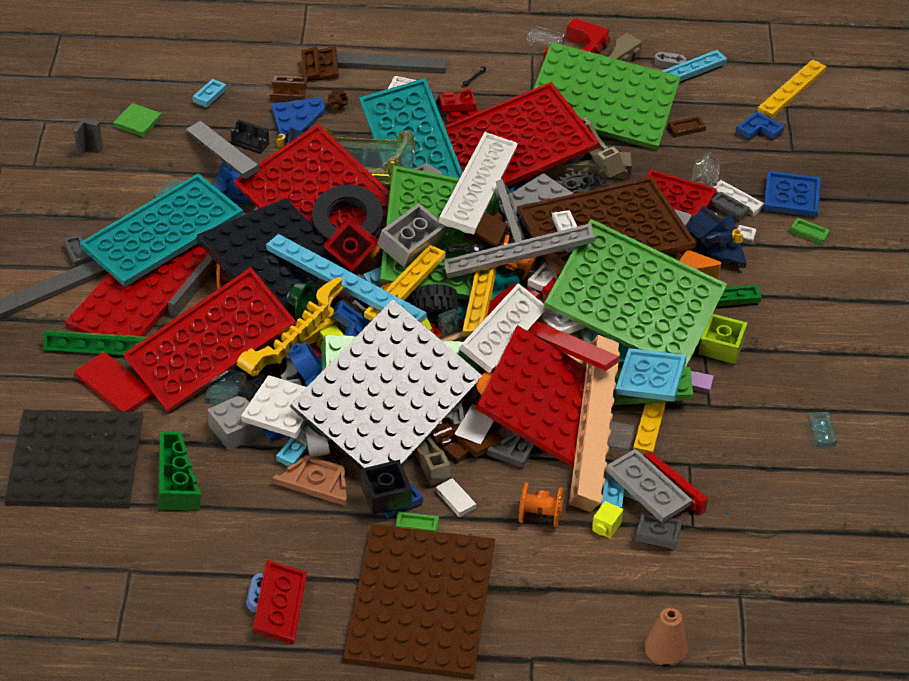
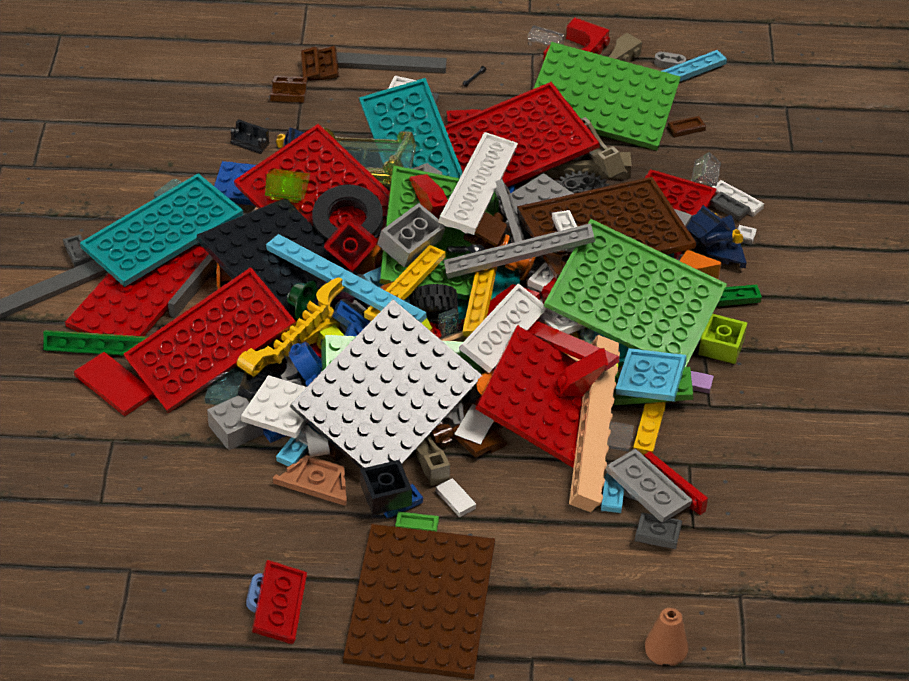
(75, 459): clear smoke plate -> none
(88, 136): dark grey panel -> none
(137, 120): bright green tile -> none
(175, 476): green wedge -> none
(209, 93): medium azure plate -> none
(223, 150): tile -> none
(286, 185): none -> clear neon green slope
(297, 114): blue plate -> none
(337, 99): reddish brown gear -> none
(429, 194): none -> red slope
(456, 451): reddish brown tile -> none
(458, 101): red hinge -> none
(513, 450): dark grey wing -> none
(533, 502): orange hose -> none
(582, 374): none -> red slope
(607, 519): neon yellow brick -> none
(759, 123): blue plate -> none
(792, 89): yellow plate -> none
(792, 193): blue plate -> none
(809, 231): bright green tile -> none
(822, 429): clear light blue plate -> none

